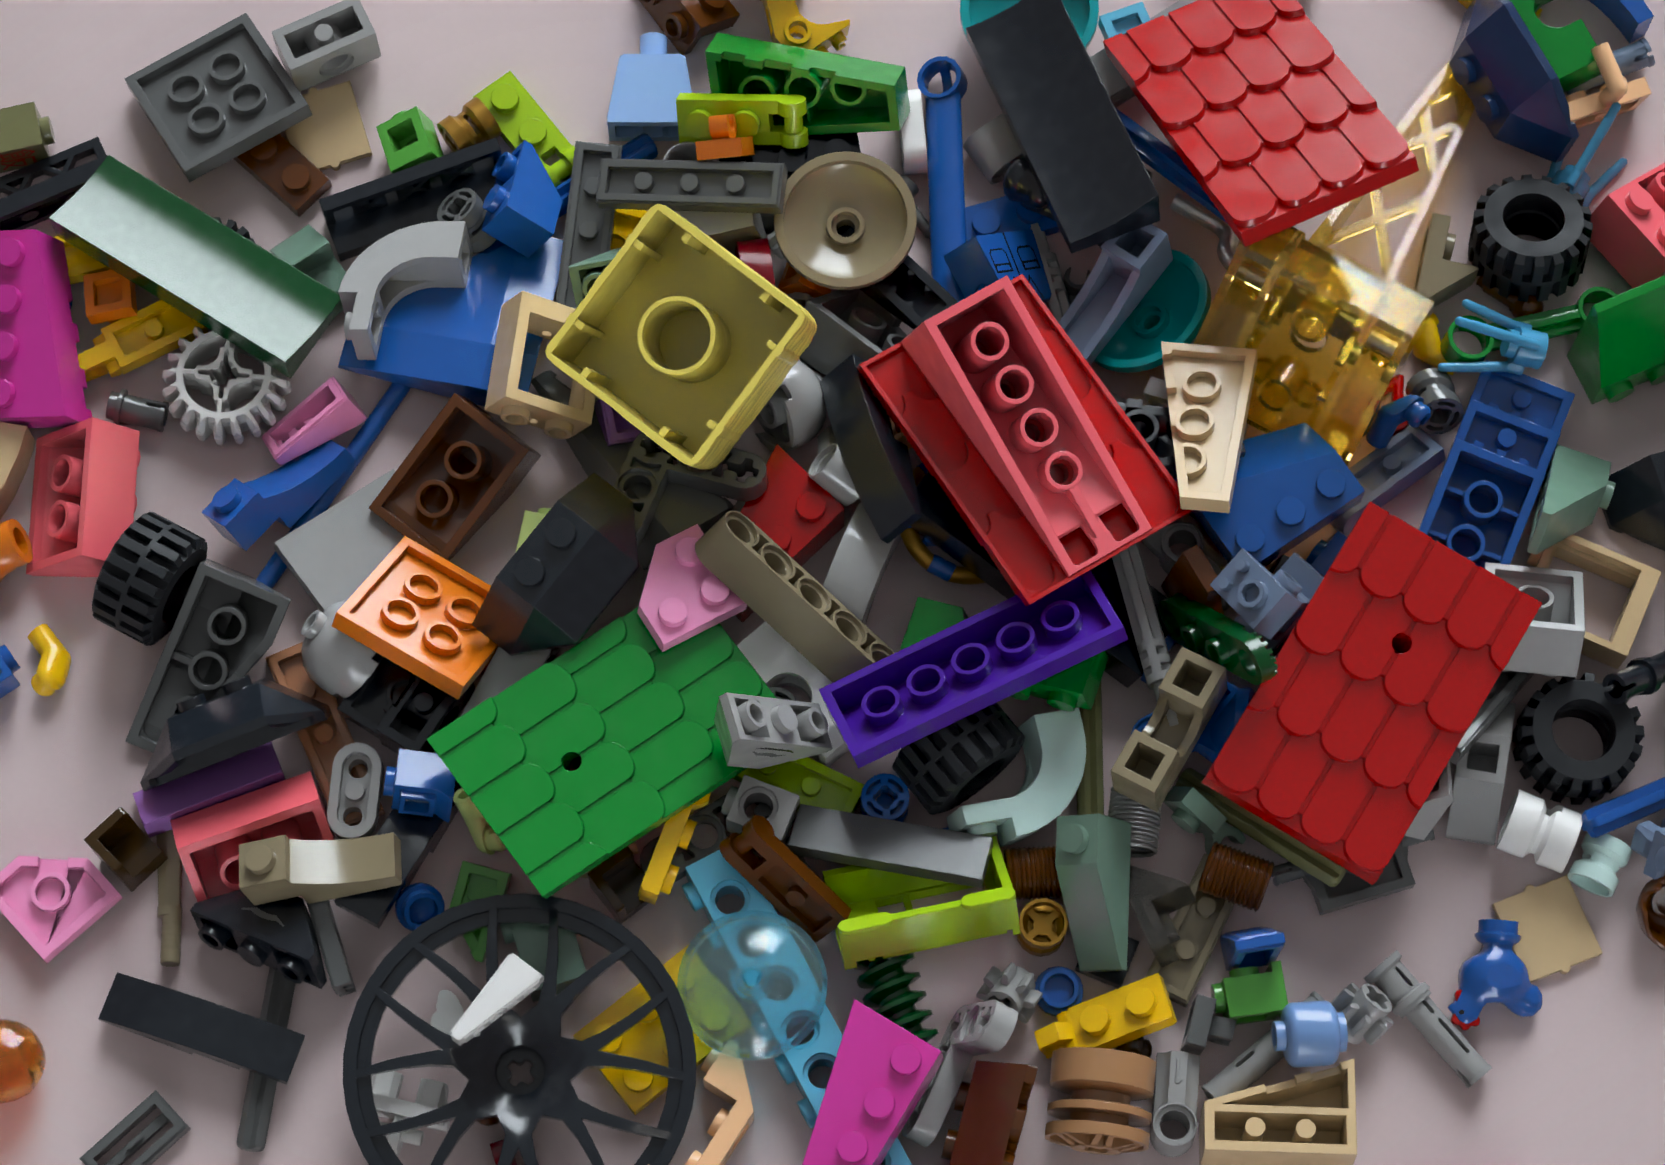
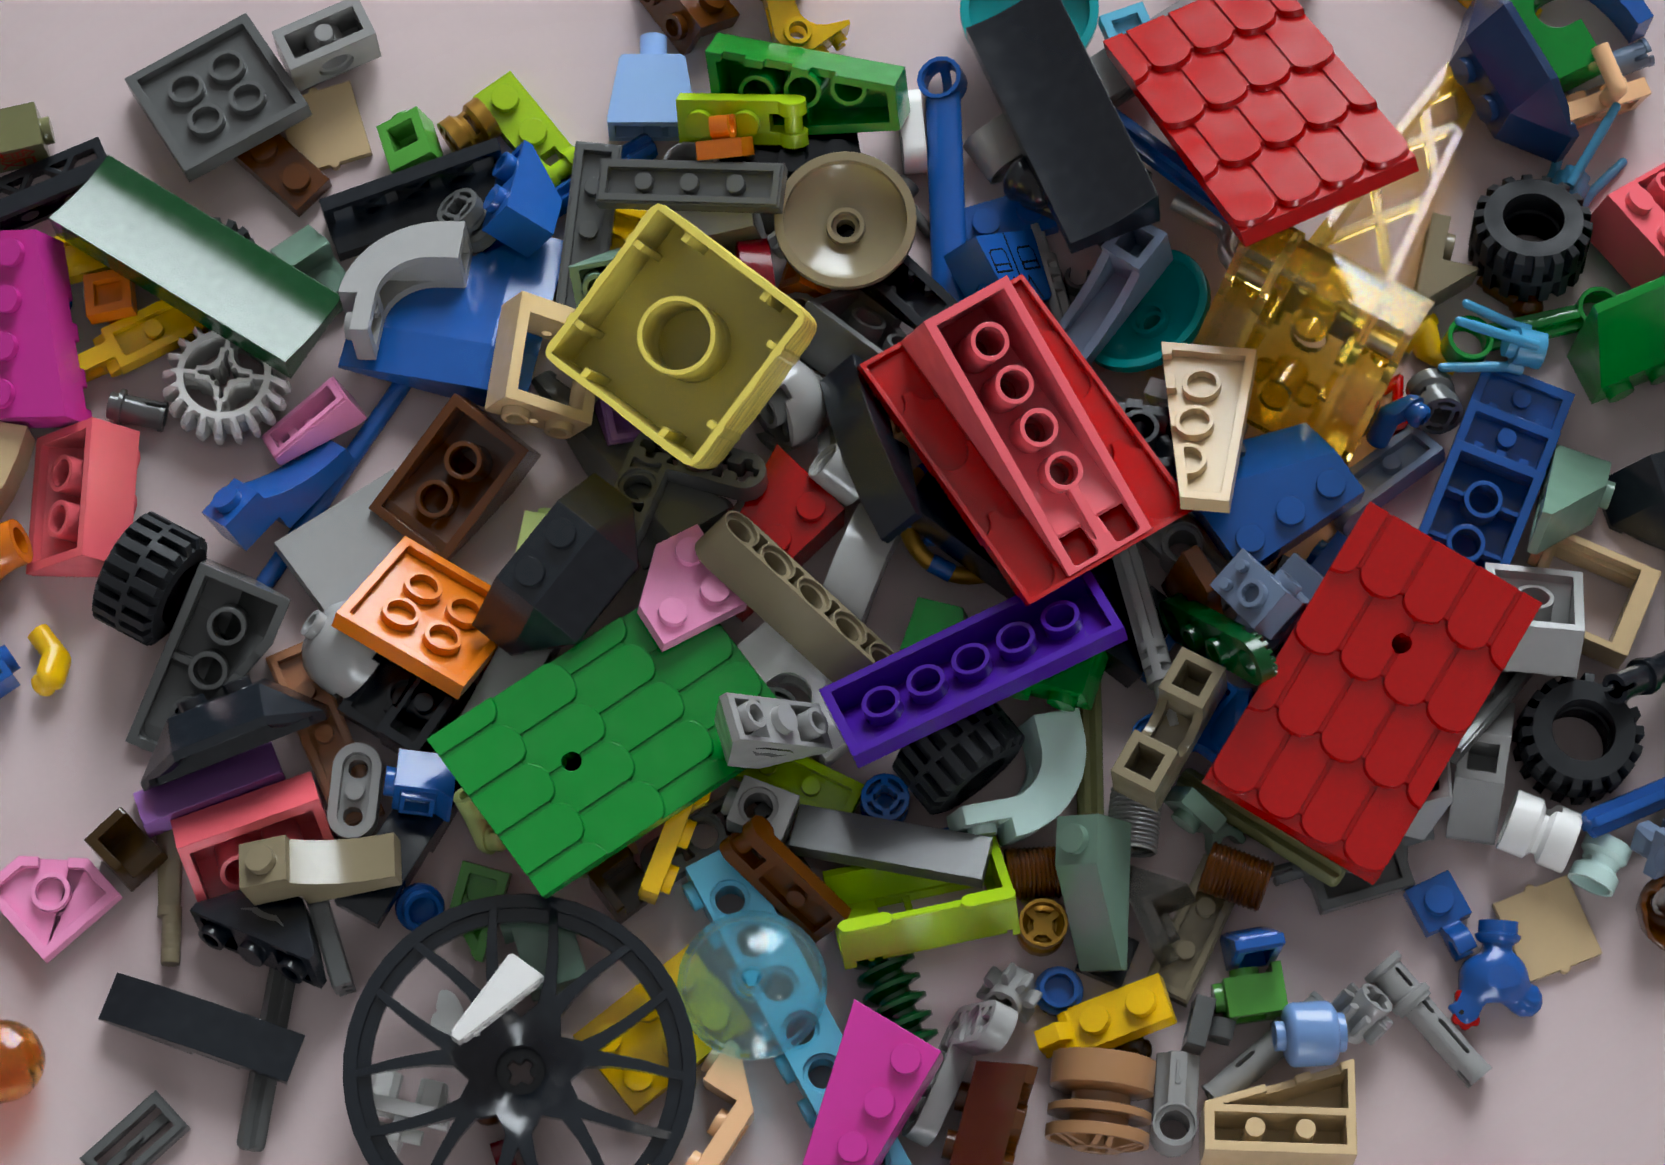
(1441, 908): none -> blue plate

